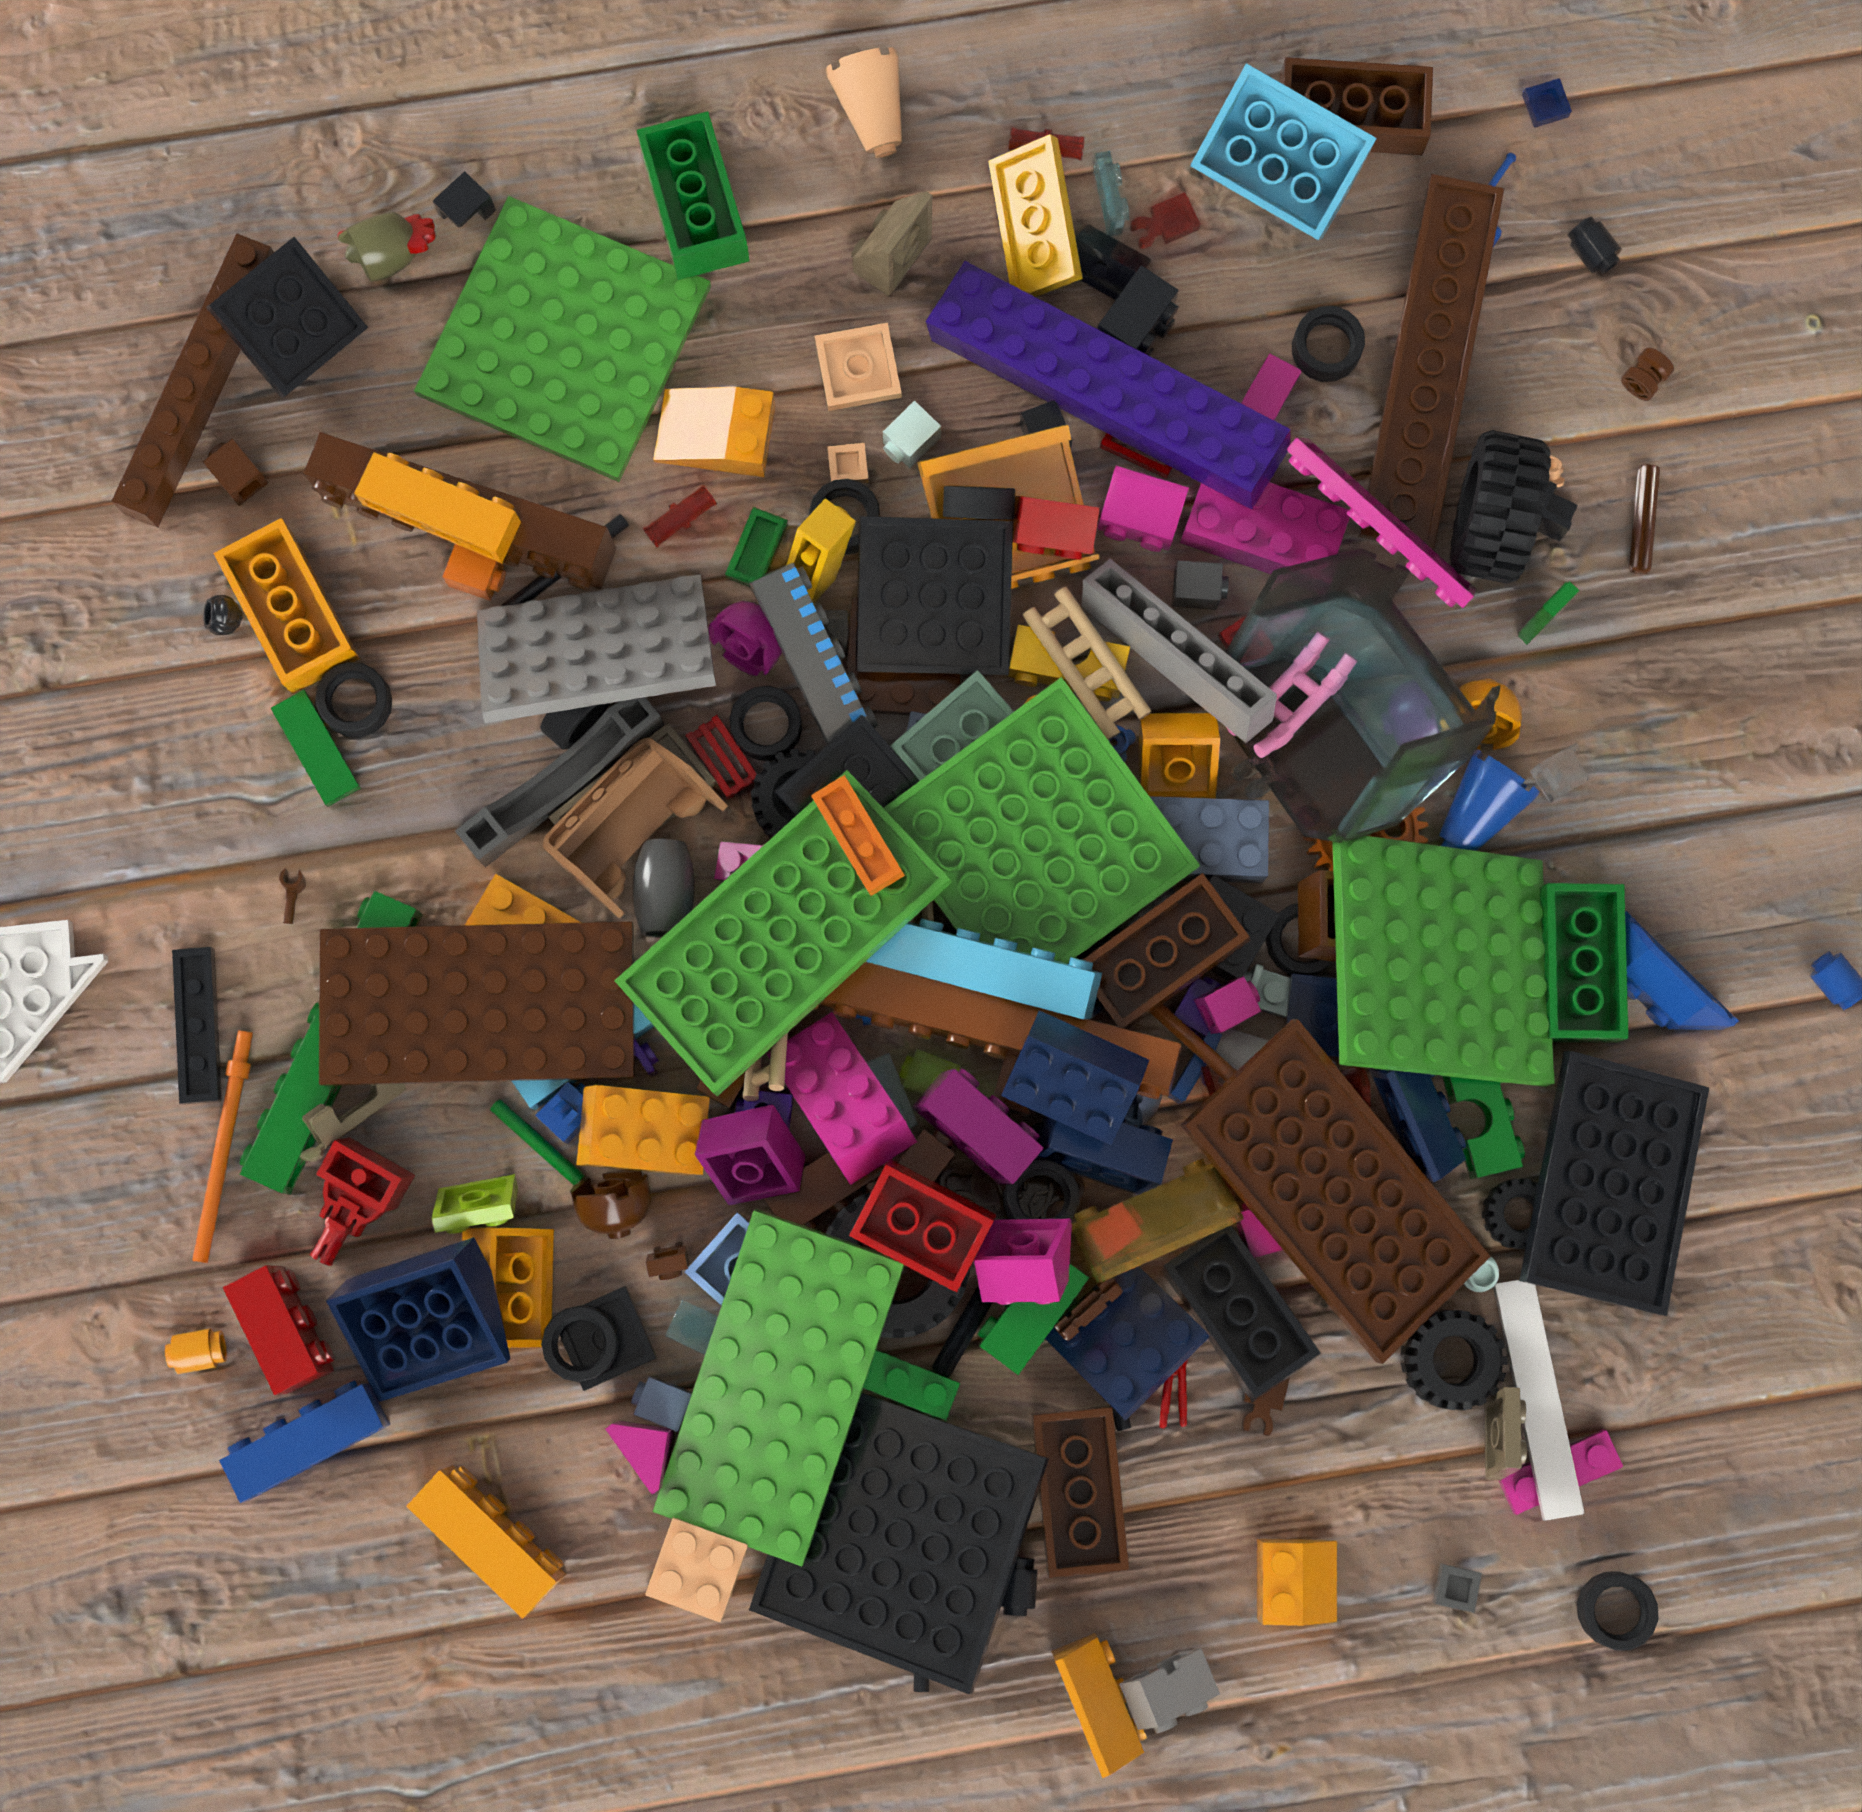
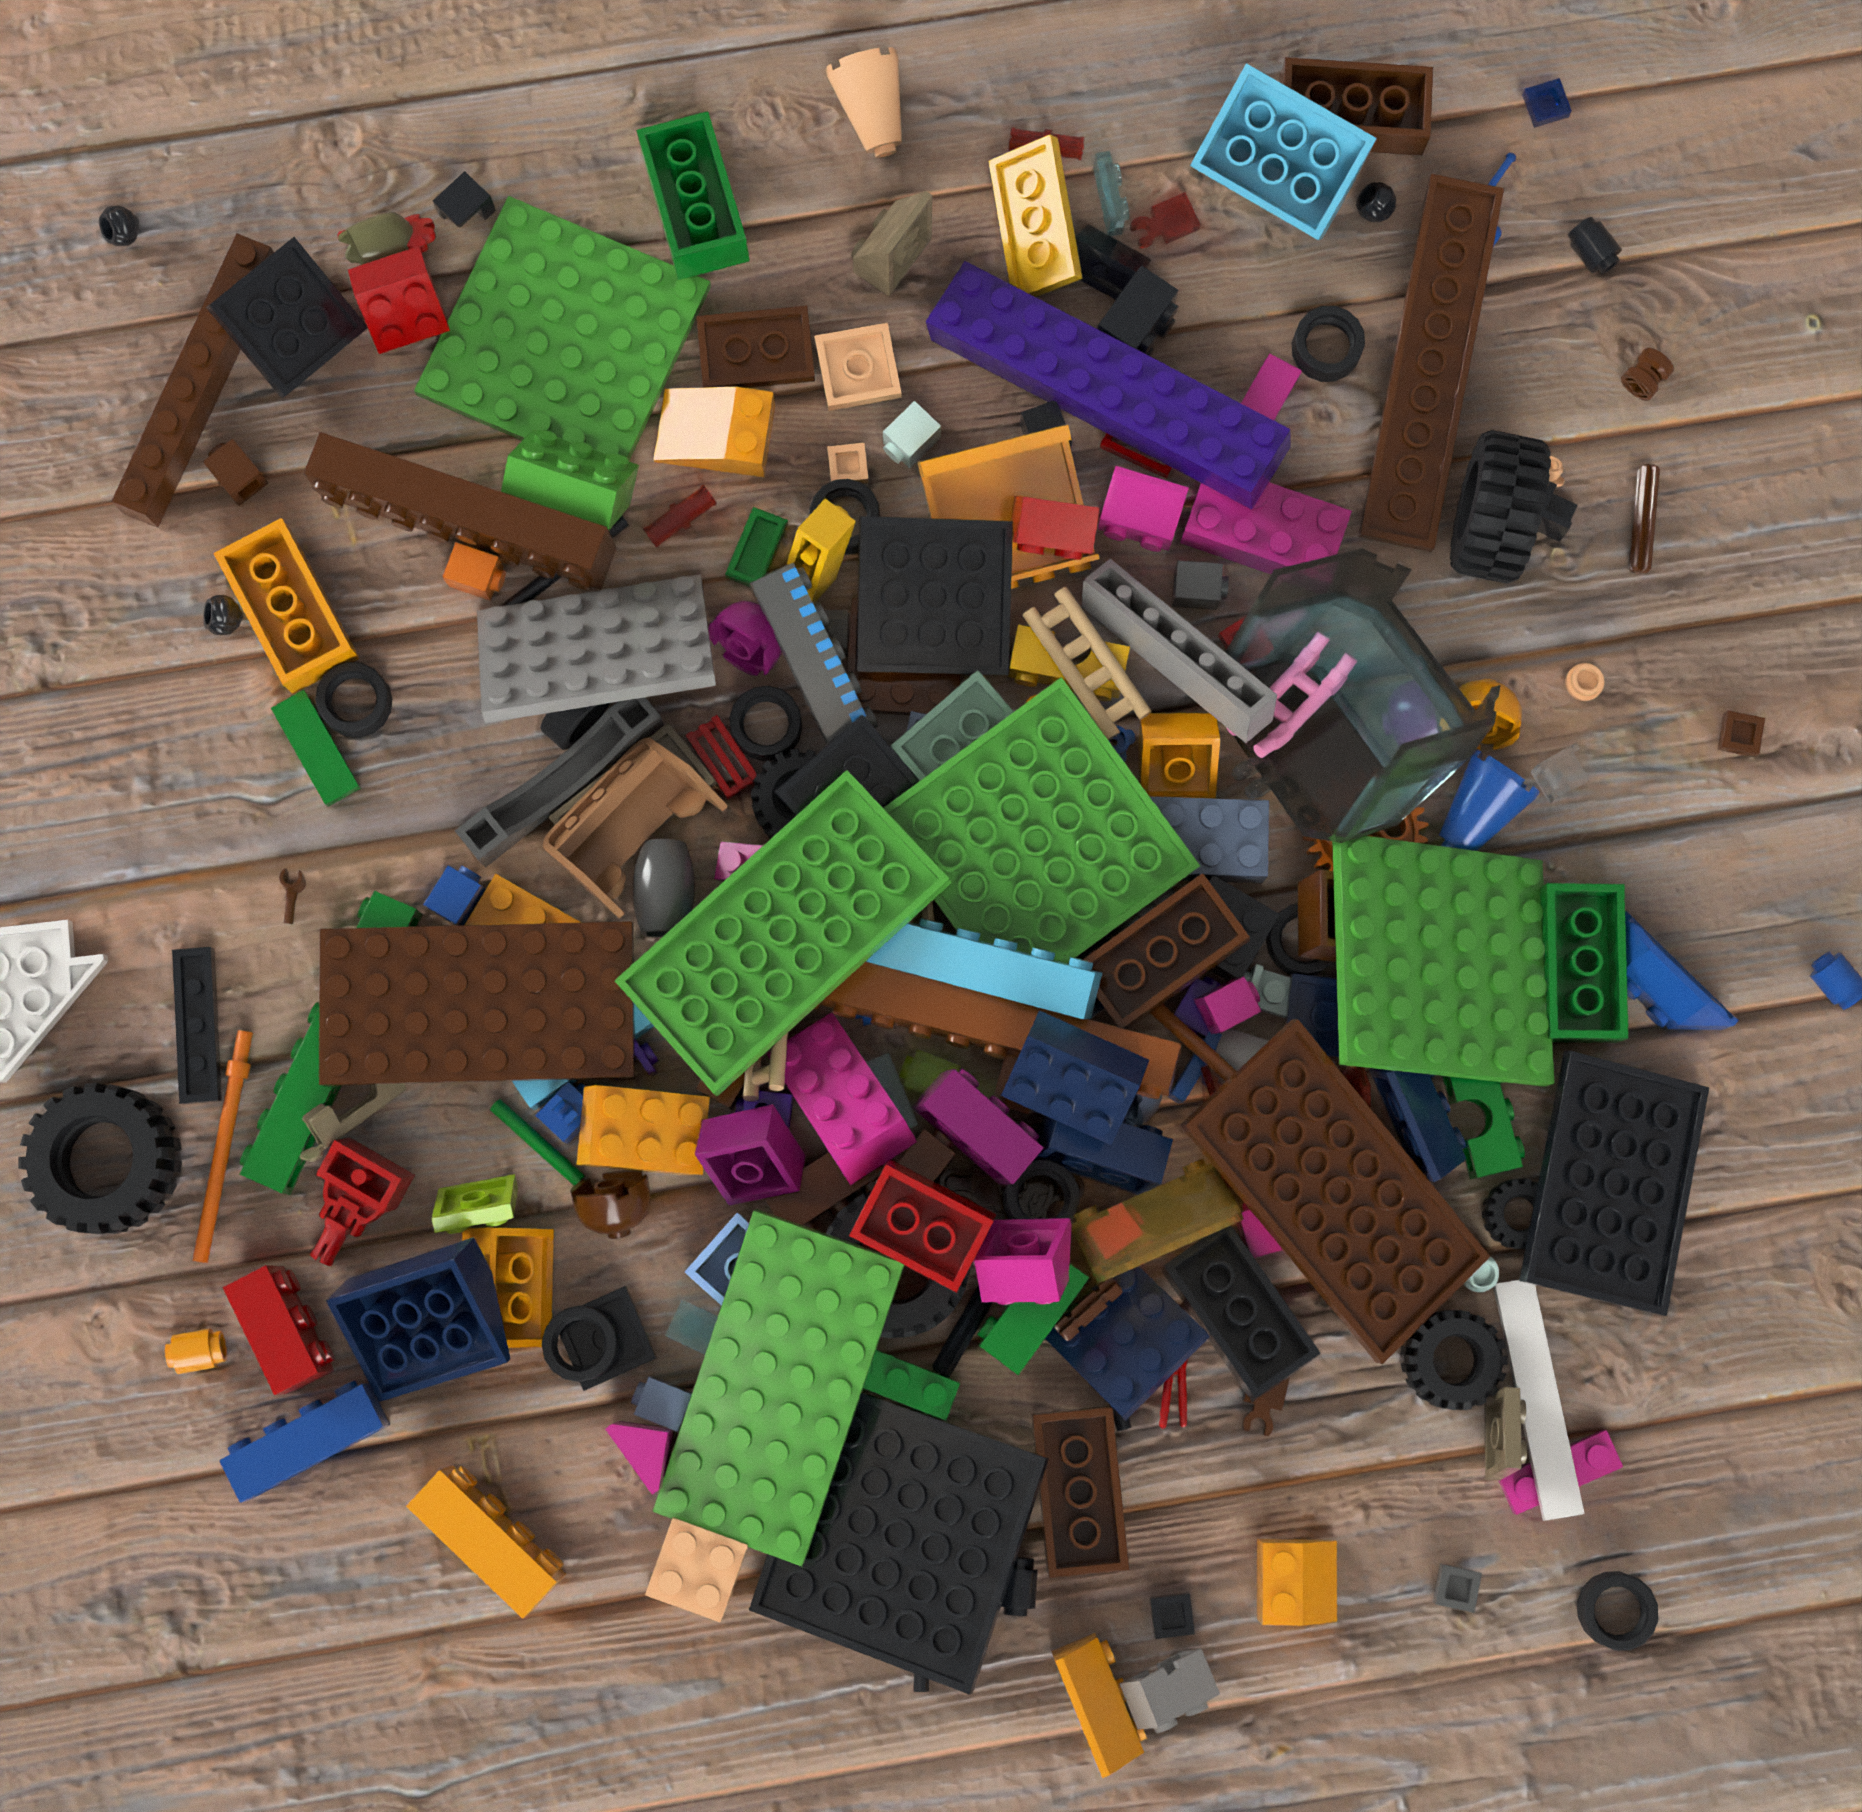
(51, 1147): none -> black tyre
(119, 225): none -> black piece
(398, 300): none -> red brick
(437, 506): light orange brick -> none
(455, 895): none -> blue brick
(570, 478): none -> bright green brick
(667, 1262): reddish brown plate -> none
(756, 348): none -> reddish brown plate
(857, 835): orange plate -> none
(979, 502): black tyre -> none
(1172, 1615): none -> black plate
(1369, 511): dark pink plate -> none
(1376, 202): none -> black piece
(1547, 612): green tile -> none
(1584, 682): none -> light nougat plate
(1741, 733): none -> reddish brown plate

